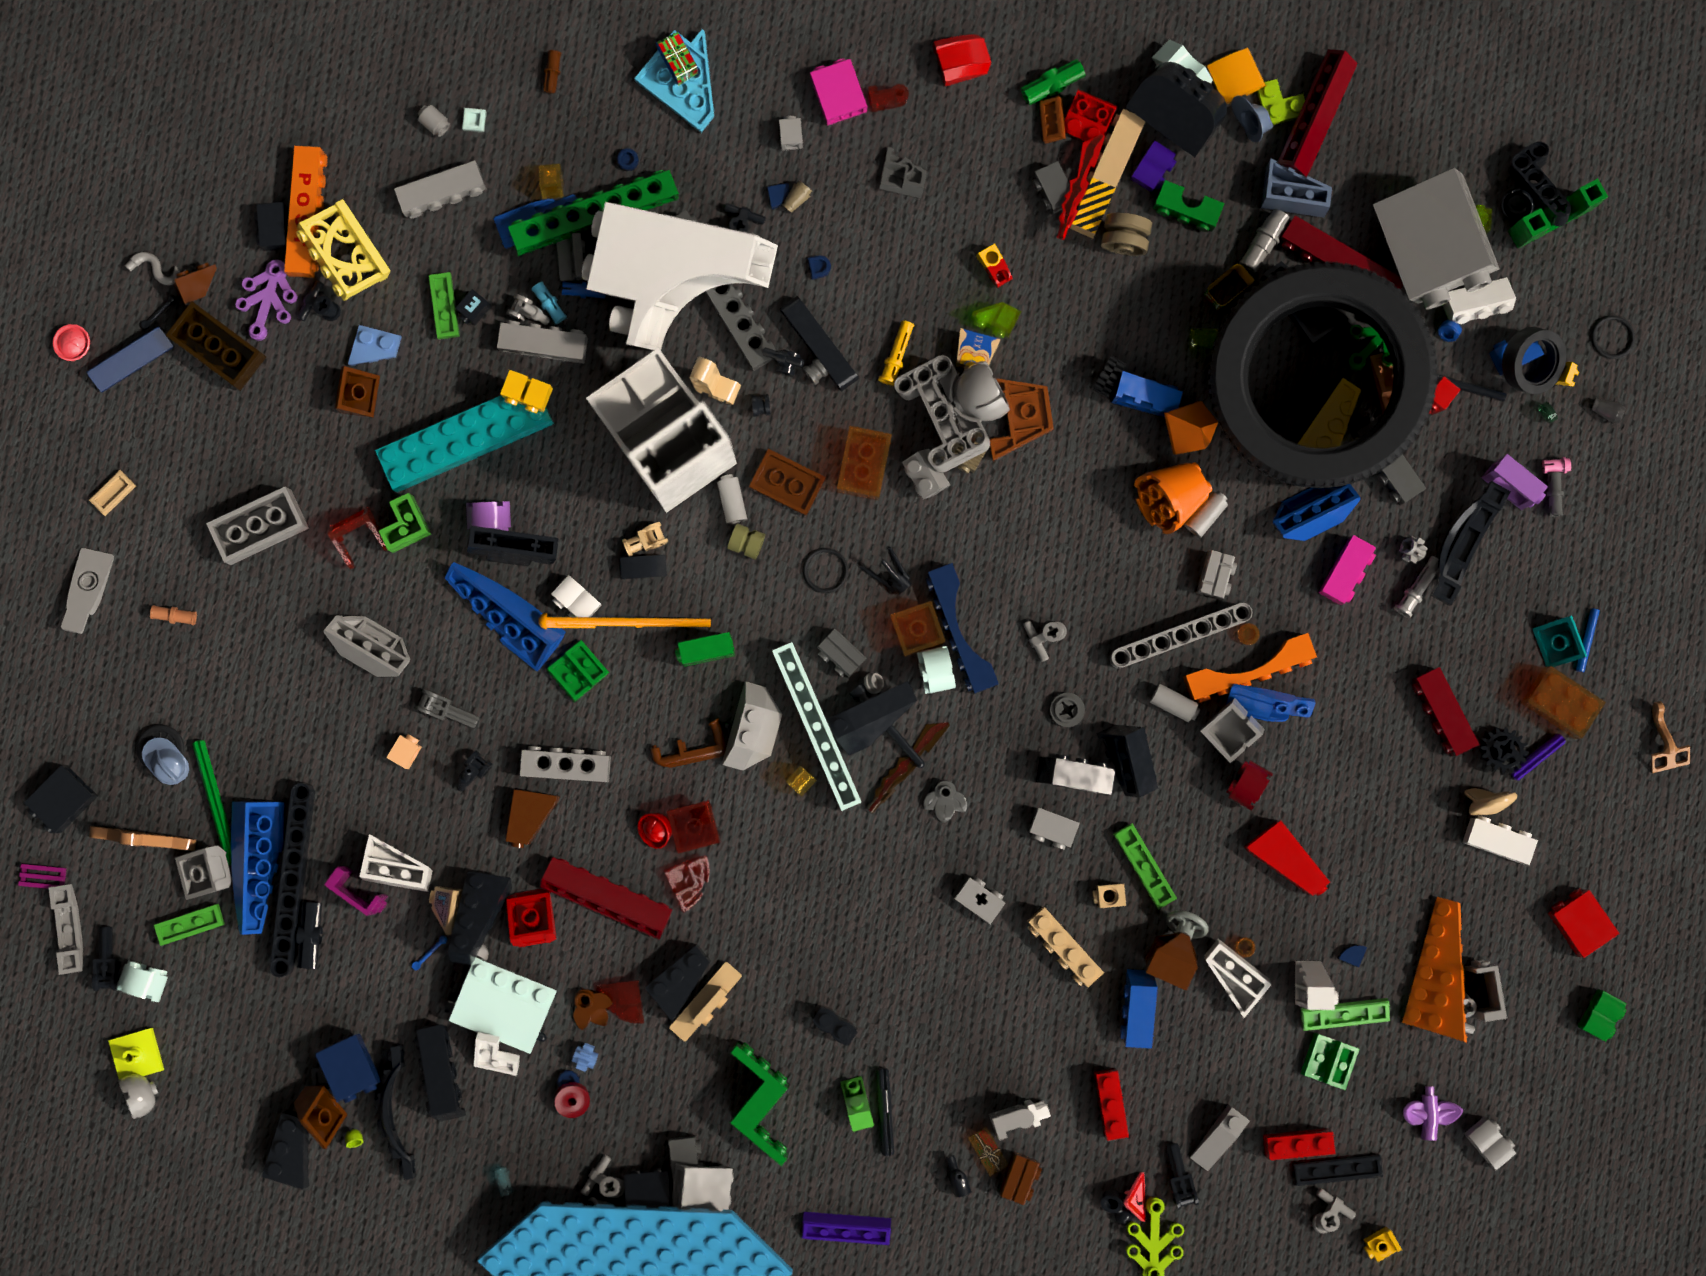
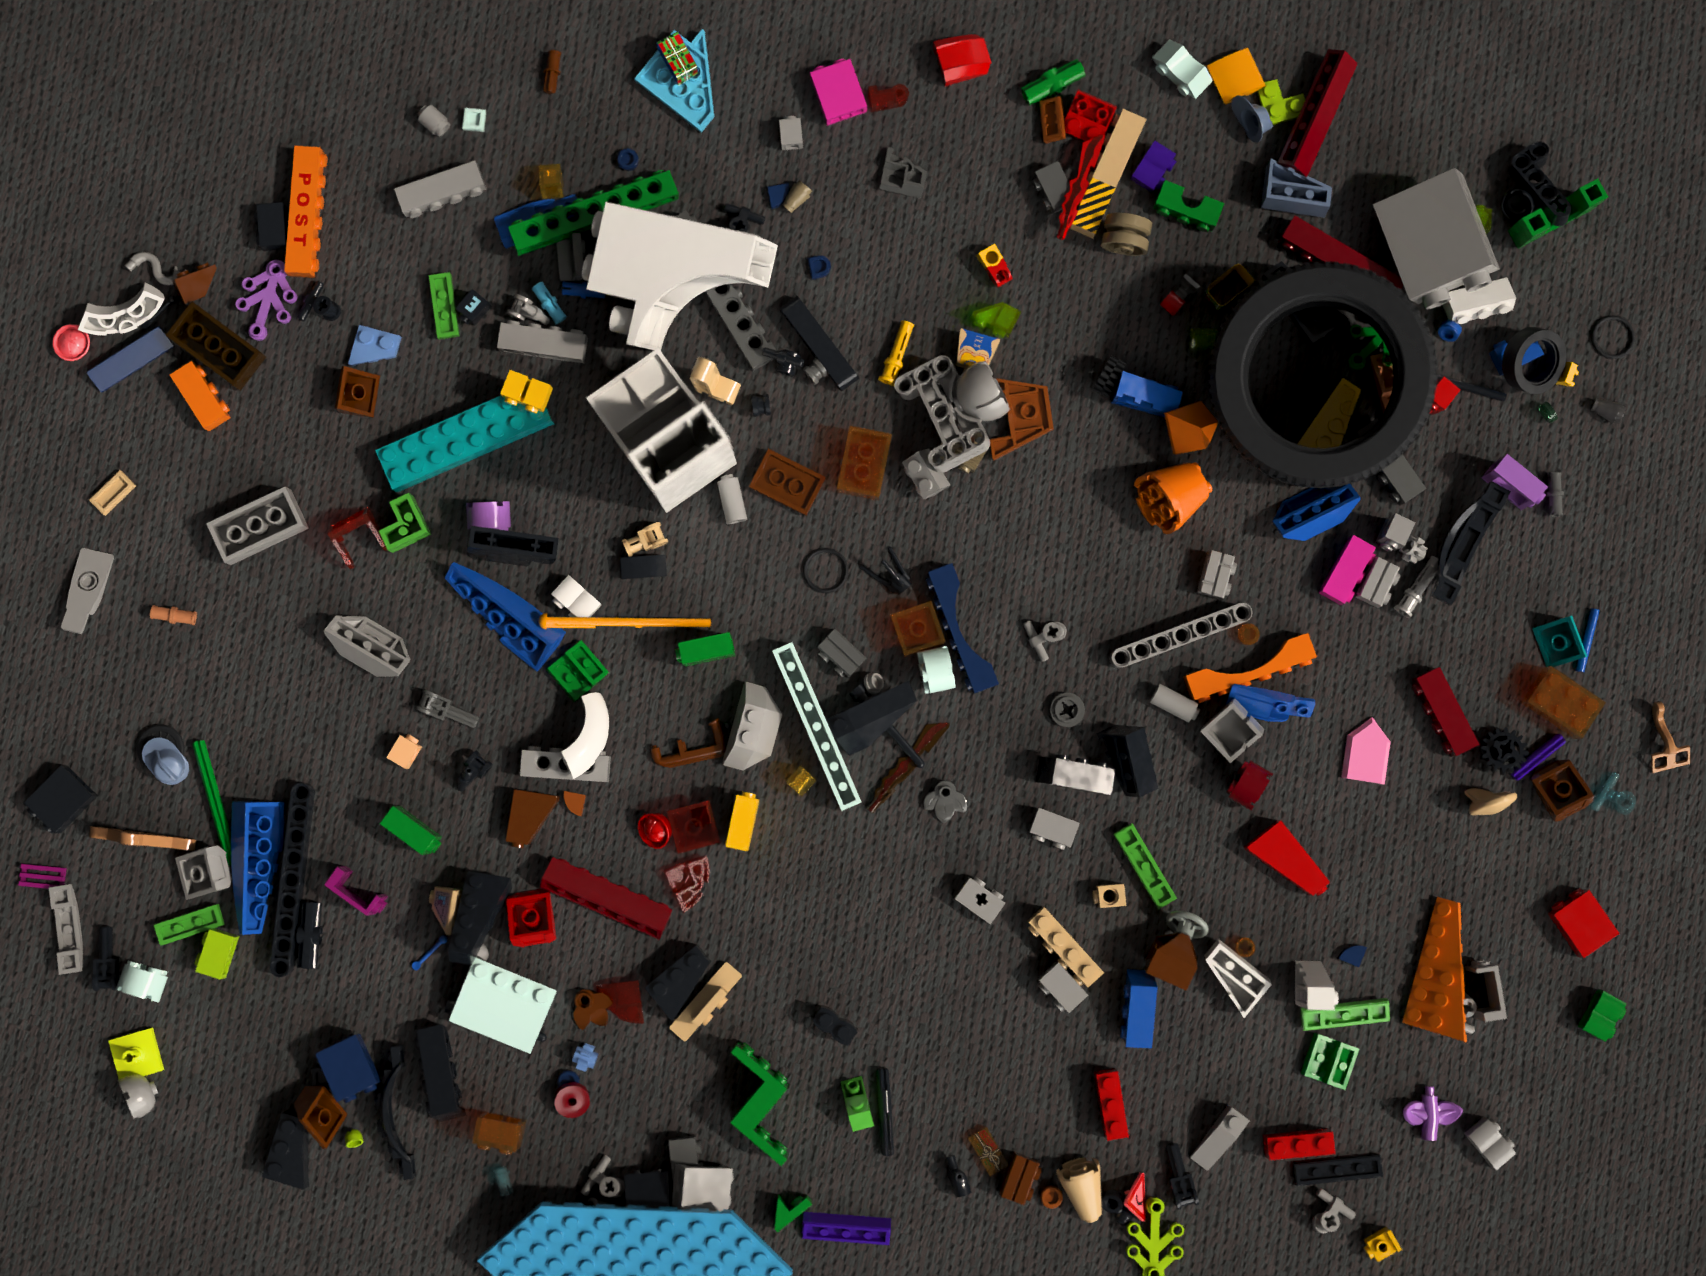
(122, 317): none -> white brick
(201, 395): none -> orange brick
(216, 953): none -> lime brick
(344, 221): light yellow fence -> none
(391, 867): white wedge -> none
(411, 830): none -> green brick
(489, 1057): white plate -> none
(495, 1133): none -> clear orange piece
(575, 802): none -> dark orange tile
(592, 740): none -> white brick
(742, 821): none -> yellow brick
(746, 541): olive wheel -> none
(785, 1215): none -> green slope
(1018, 1116): light grey hips -> none
(1051, 1197): none -> dark orange tile
(1062, 987): none -> light grey brick
(1083, 1186): none -> tan cone
(1175, 300): none -> leg
(1179, 106): black brick -> none
(1206, 514): light grey brick -> none
(1265, 240): light grey piece -> none
(1366, 754): none -> bright pink tile
(1377, 582): none -> light grey brick
(1395, 532): none -> light grey brick
(1500, 840): white brick -> none
(1557, 465): bright pink pin -> none
(1561, 789): none -> reddish brown slope
(1606, 792): none -> clear light blue piece

